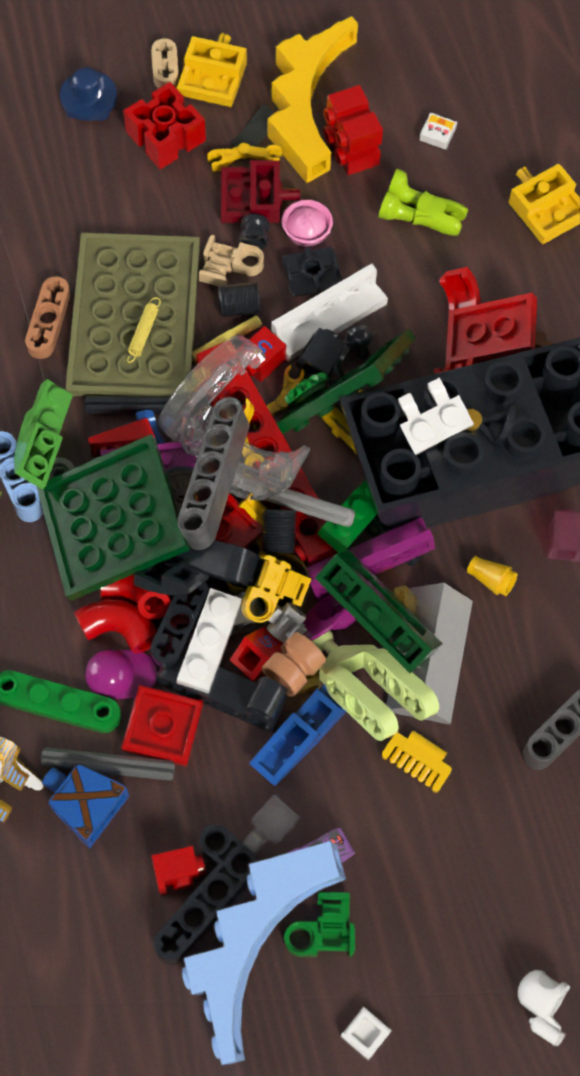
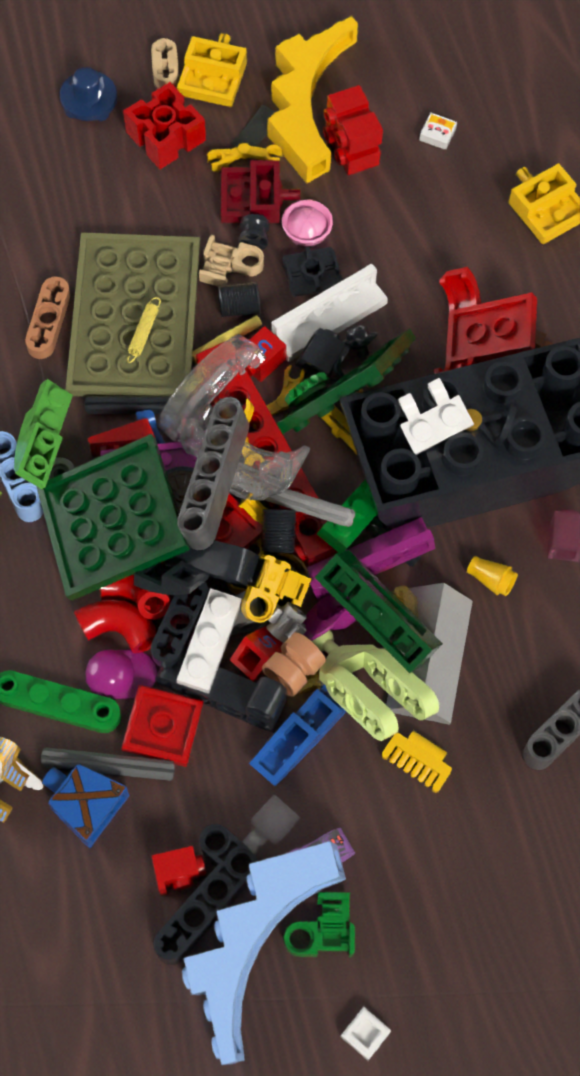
(430, 210): lime piece -> none
(543, 997): white piece -> none

